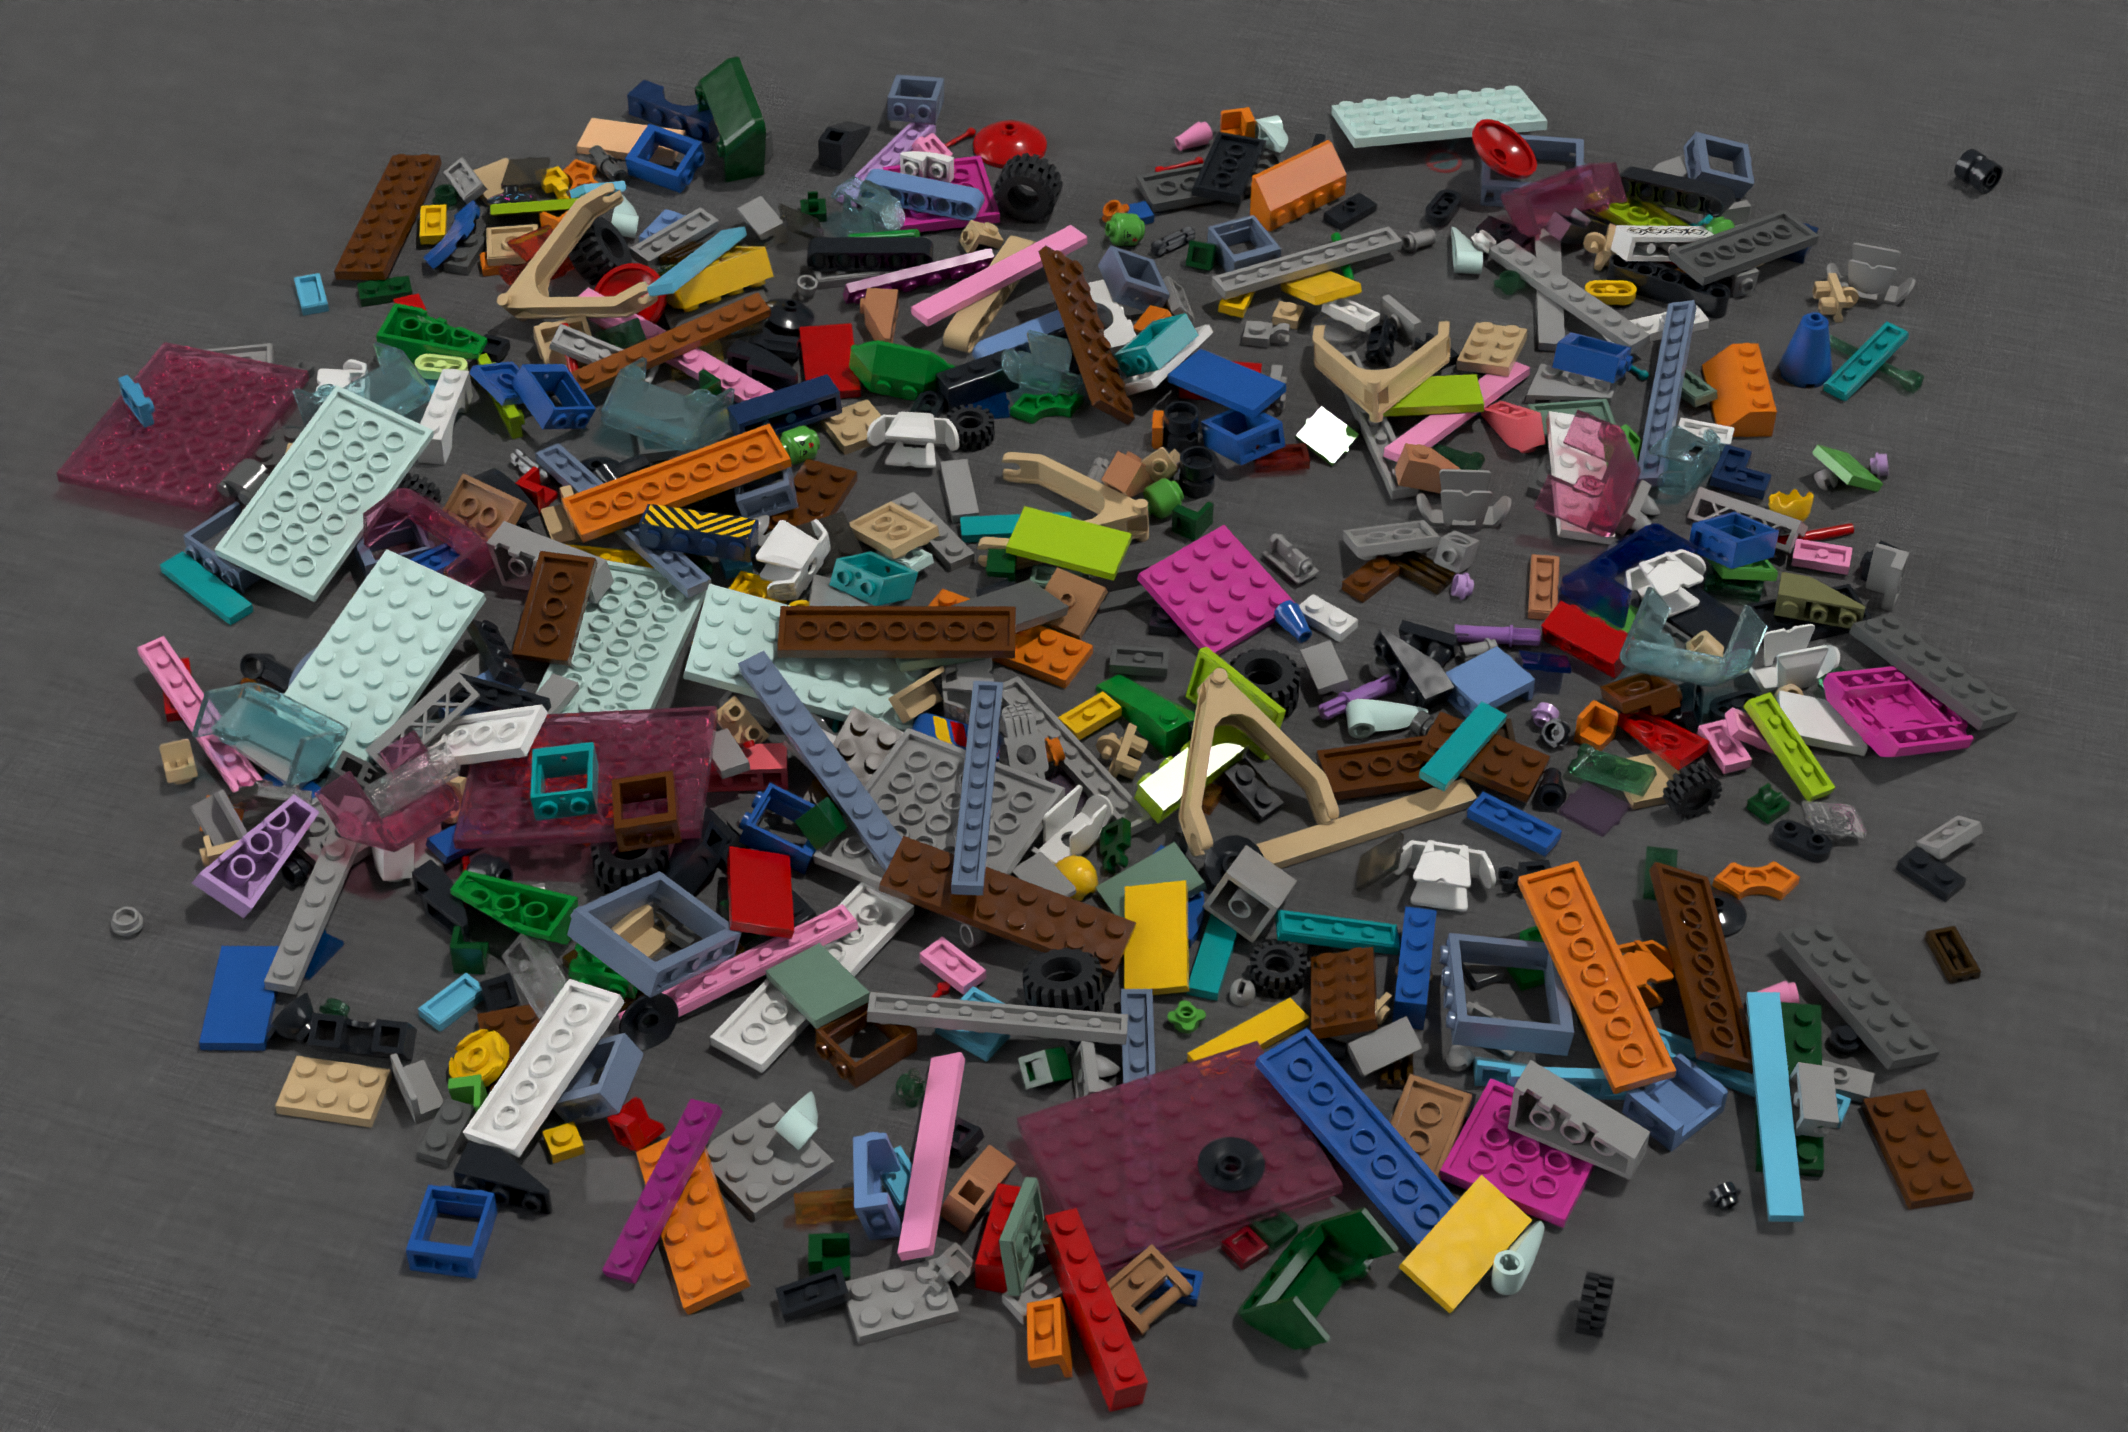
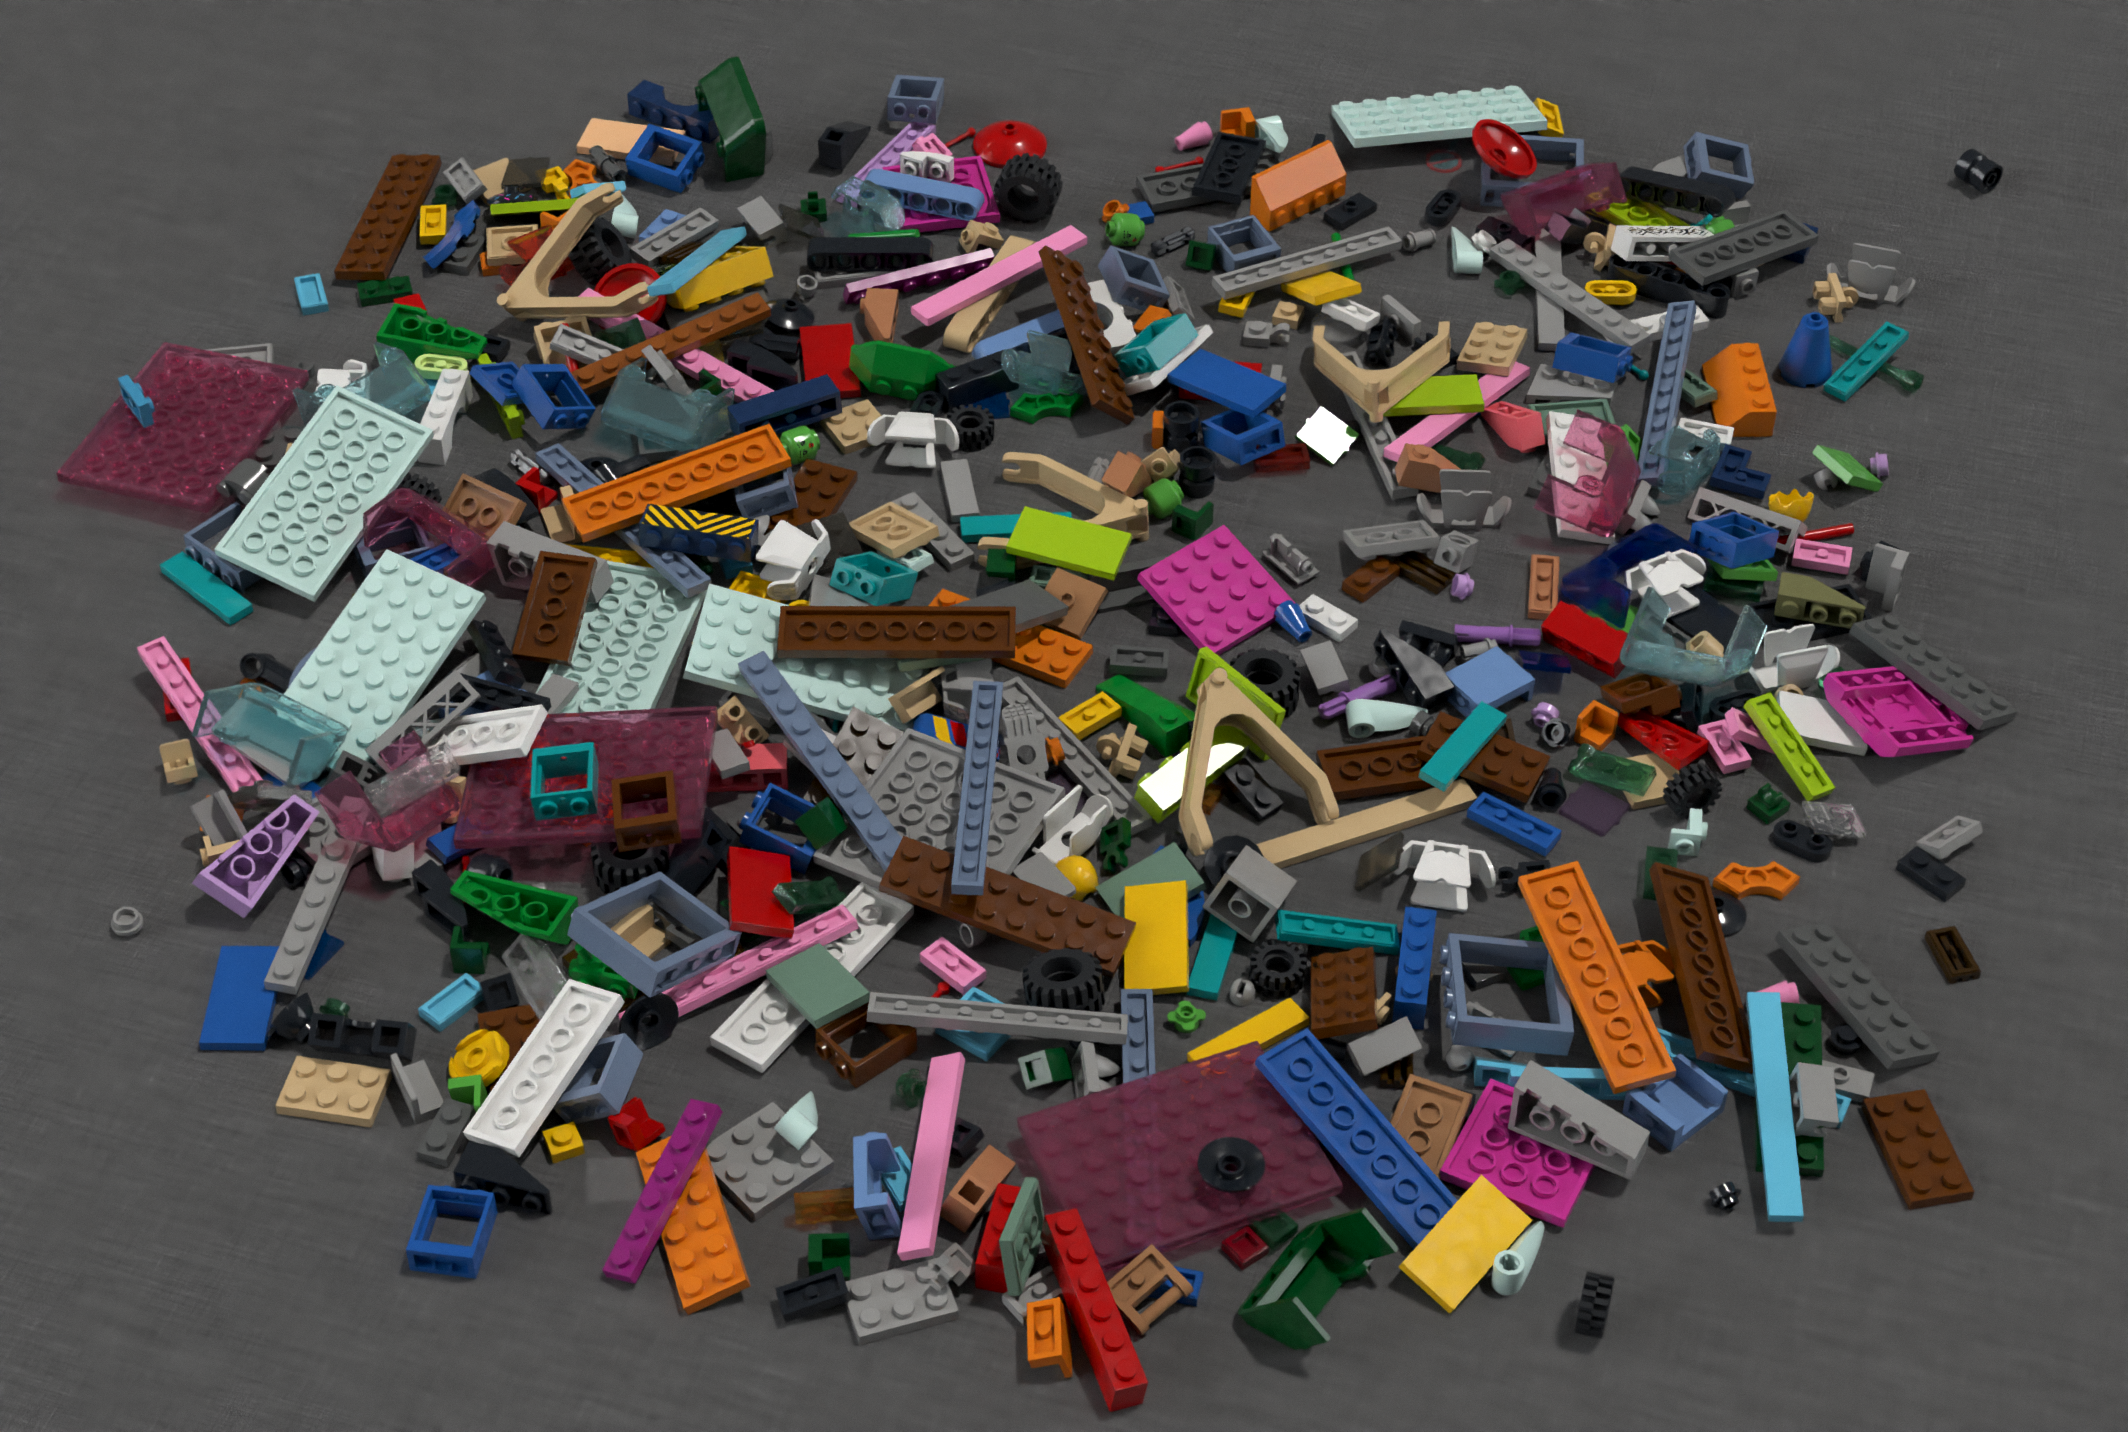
(666, 371): none -> light grey plate
(809, 896): none -> clear green plate
(1551, 113): none -> yellow plate
(1689, 840): none -> light aqua bracket

